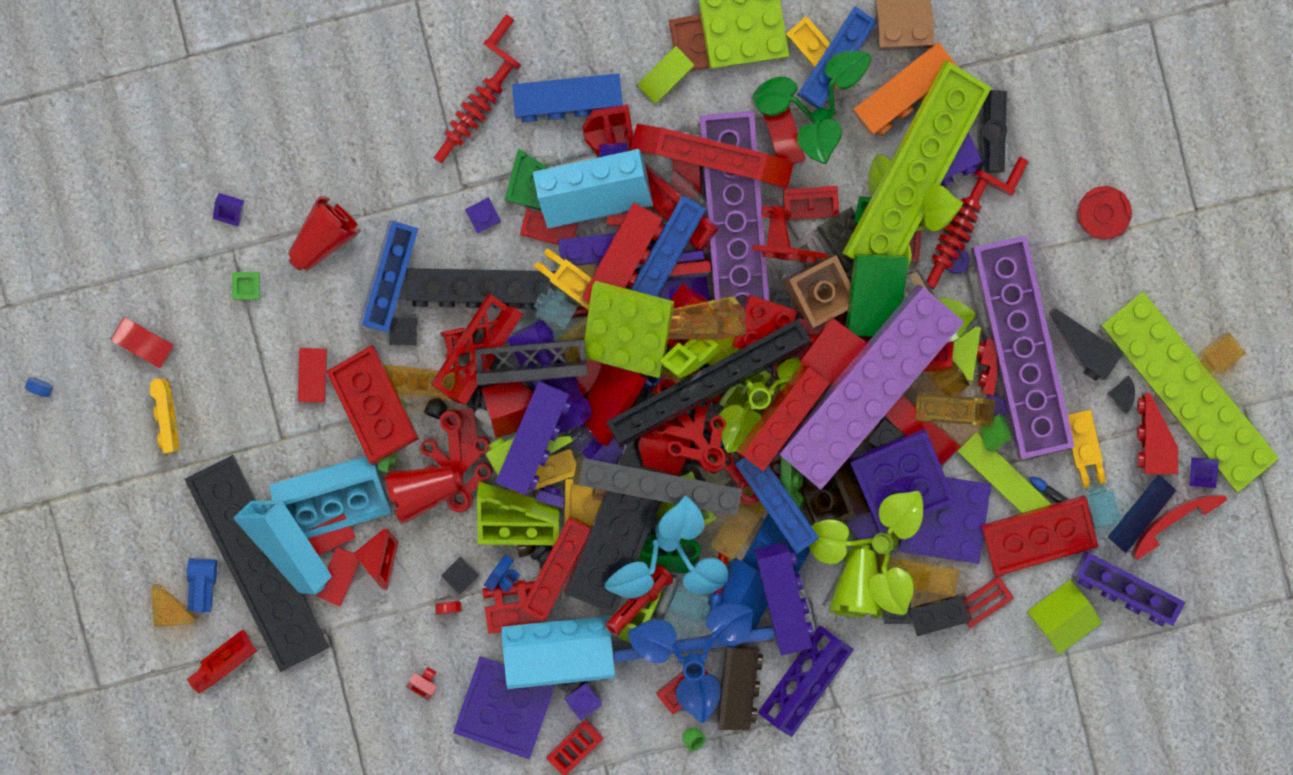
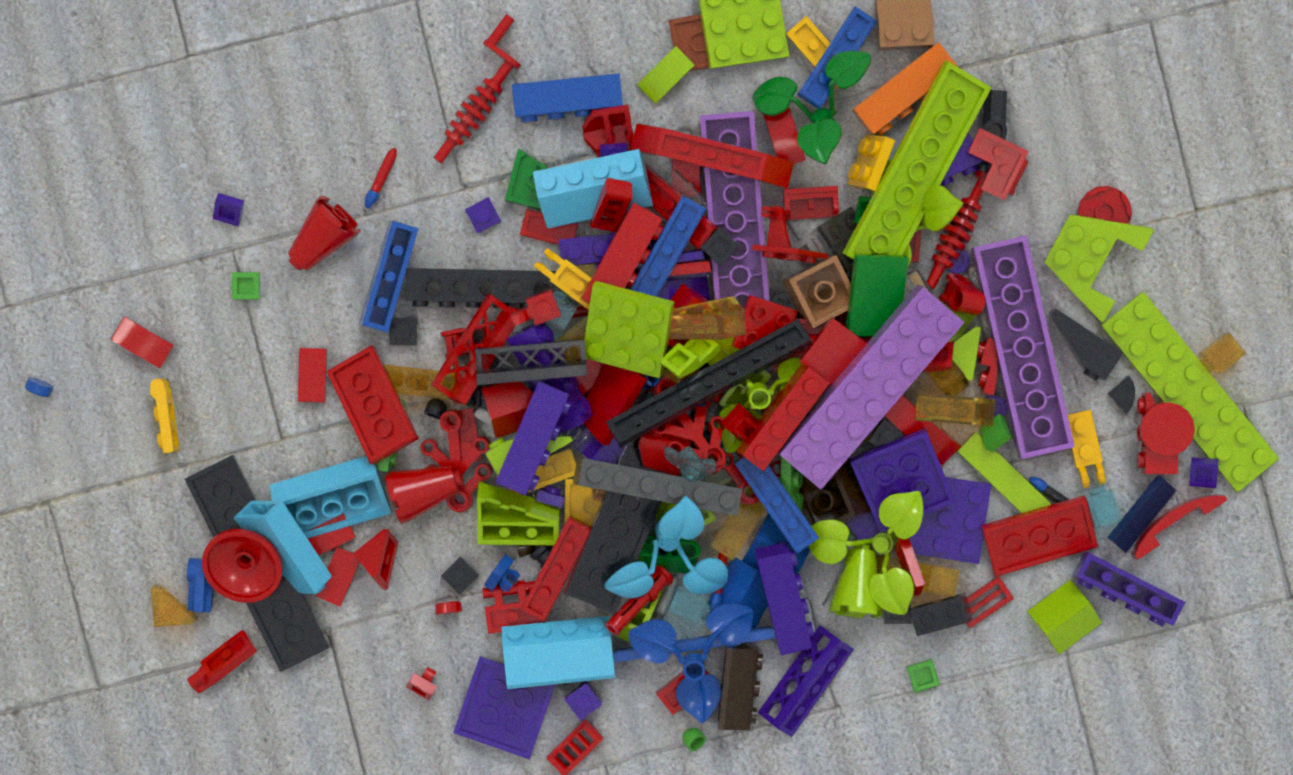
(234, 574): none -> red dish
(373, 194): none -> red piece
(540, 308): none -> red plate
(613, 204): none -> red slope
(690, 464): none -> clear light blue plate
(719, 247): none -> black plate
(740, 422): none -> red tile
(870, 162): none -> yellow plate
(909, 563): none -> red tile
(923, 675): none -> bright green tile
(962, 295): none -> red piece
(1004, 159): none -> red plate
(1082, 252): none -> lime wing
(1167, 429): none -> red tile

